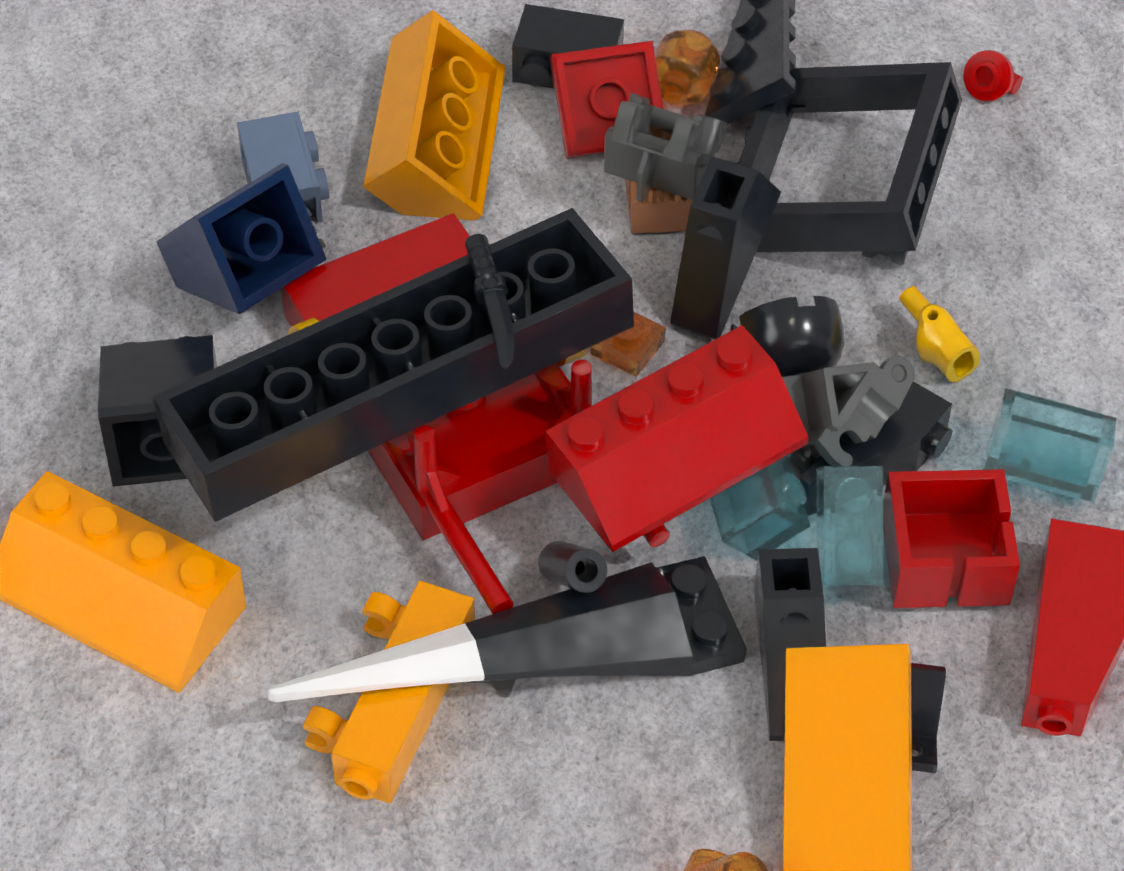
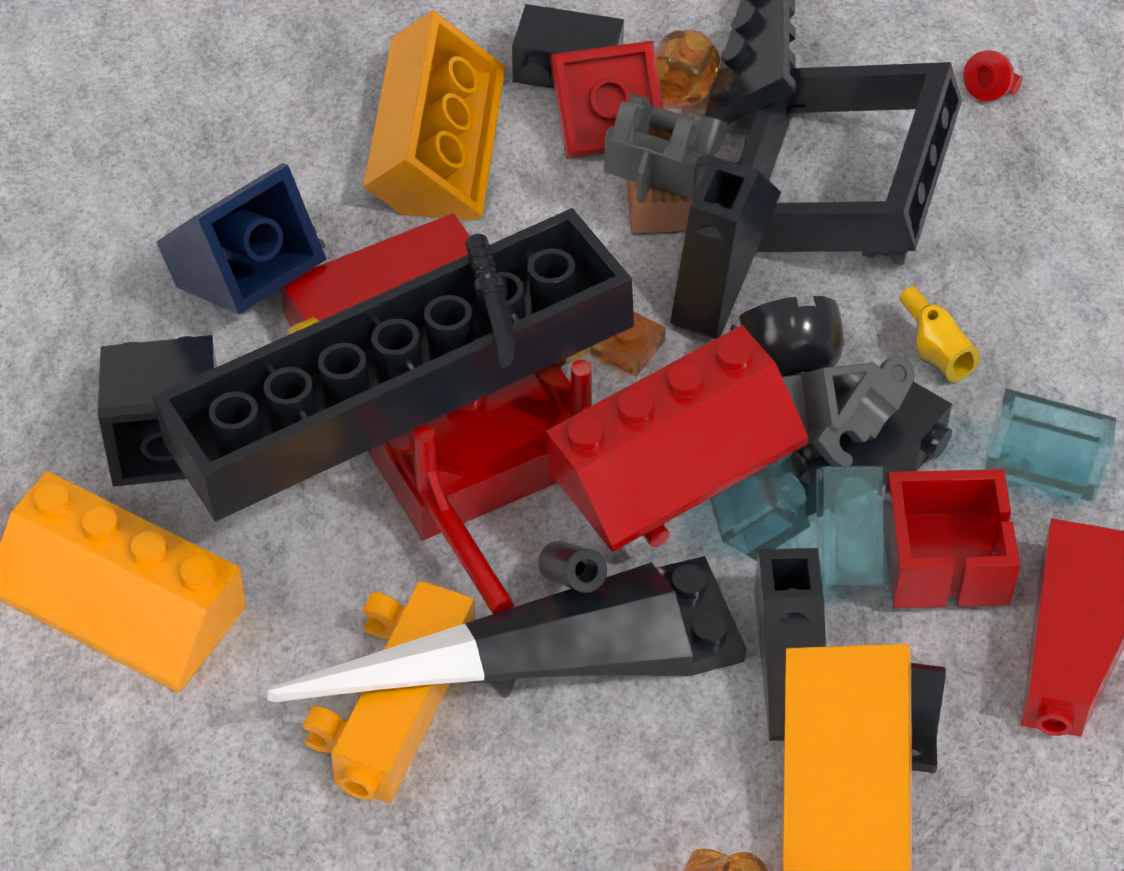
(281, 140): sand blue hinge -> none

